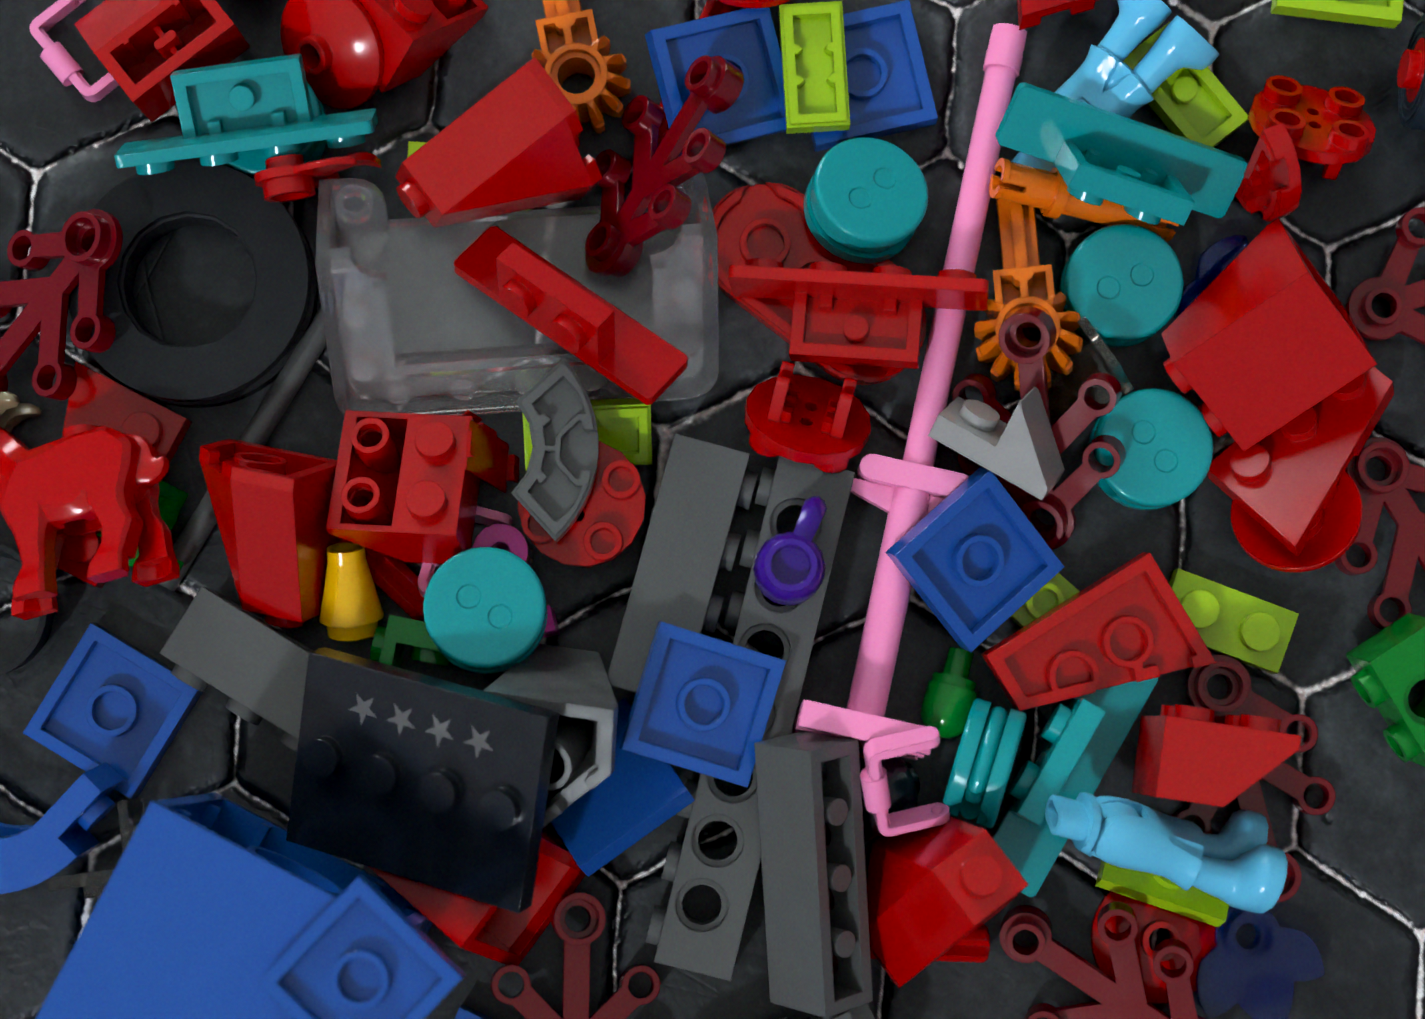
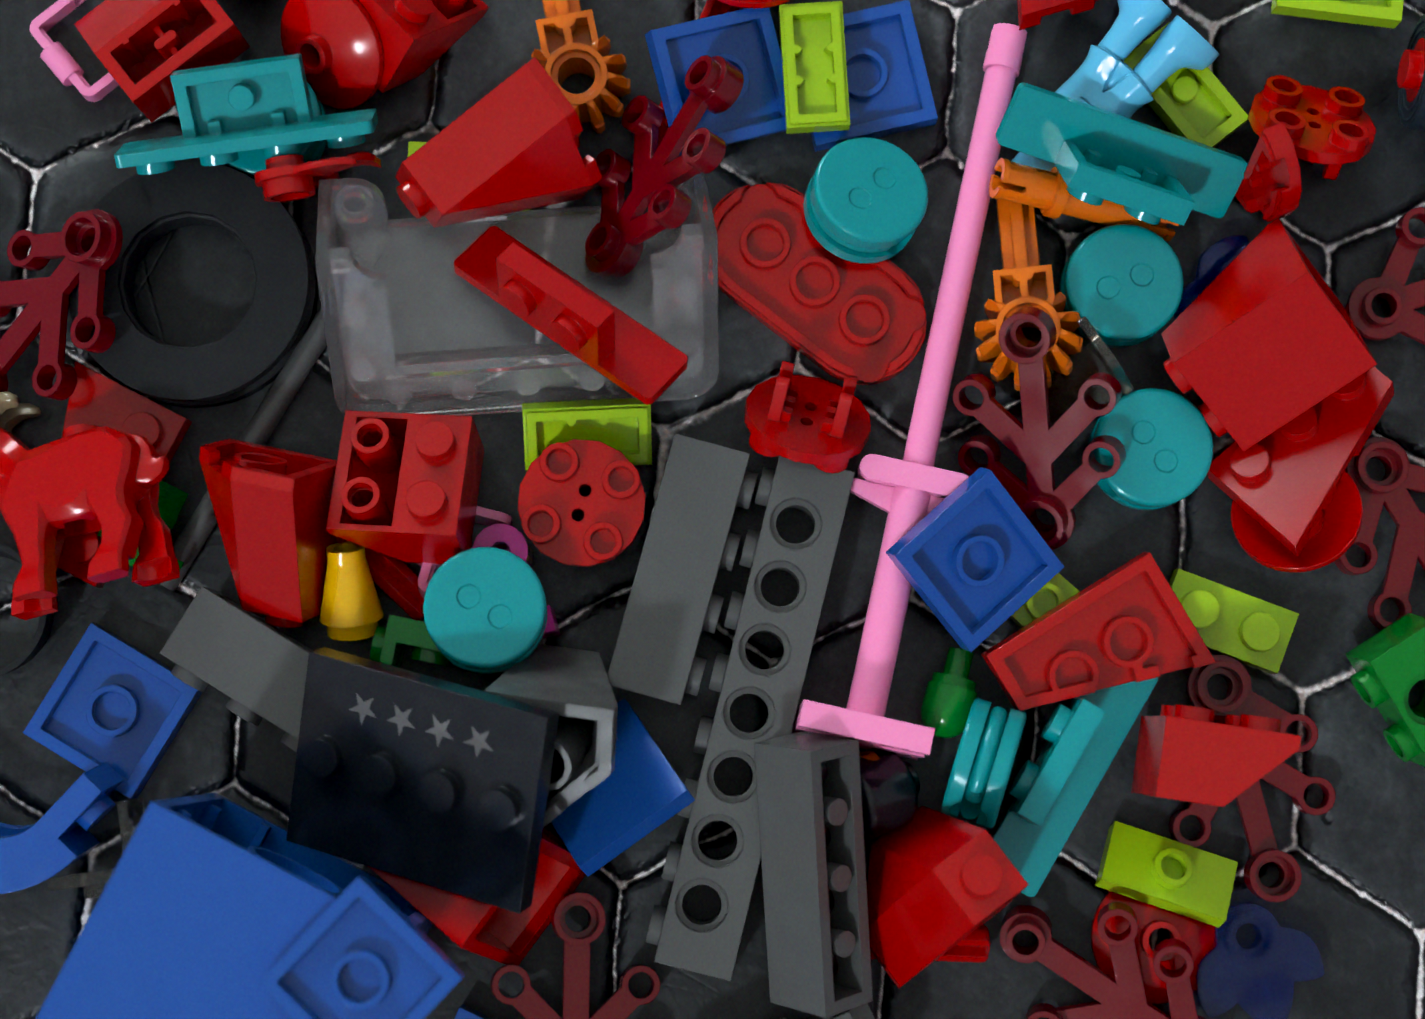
(488, 455): red piece -> none
(563, 450): dark grey tile -> none
(702, 704): blue tile -> none
(790, 563): dark purple piece -> none
(858, 314): red bracket -> none
(876, 785): bright pink piece -> none
(1016, 451): light grey slope -> none
(1132, 836): medium azure piece -> none

